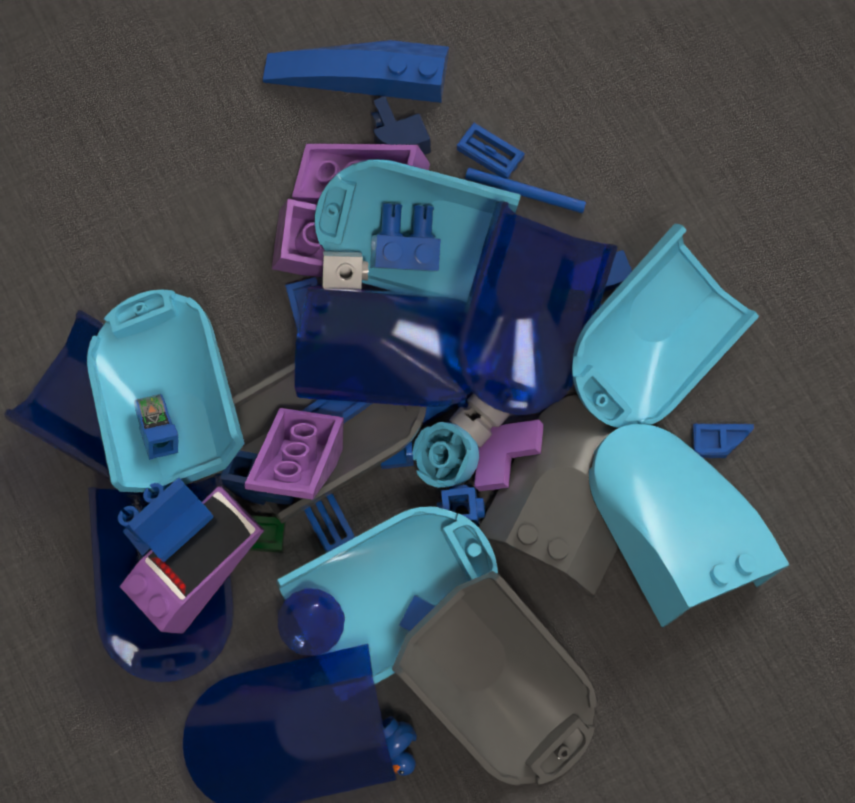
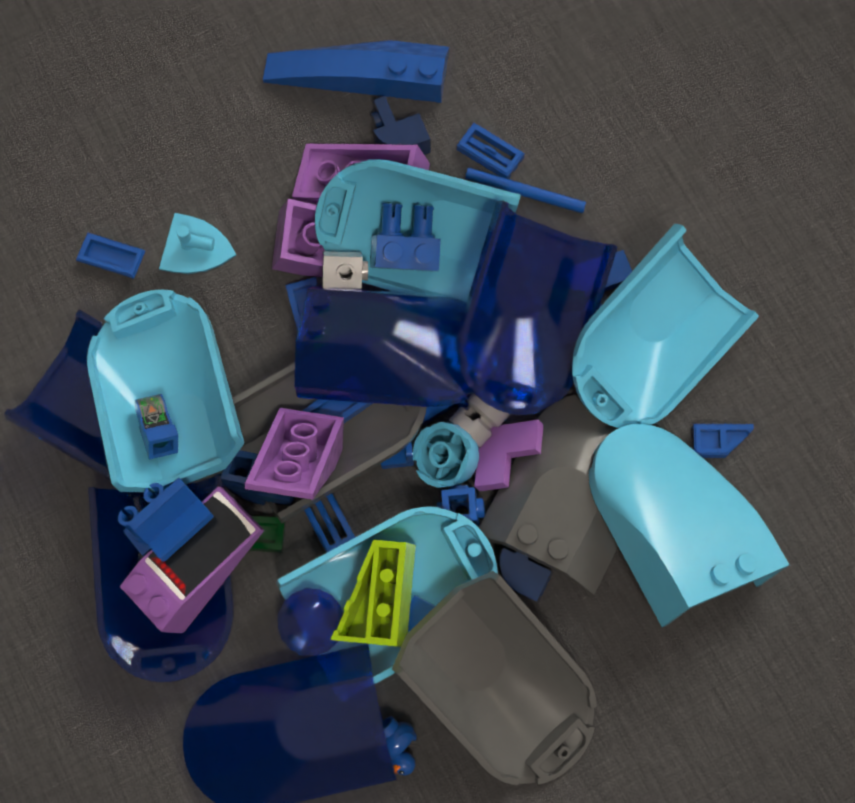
(110, 255): none -> blue tile
(194, 246): none -> medium azure shield
(381, 597): none -> lime wedge
(524, 574): none -> dark blue brick

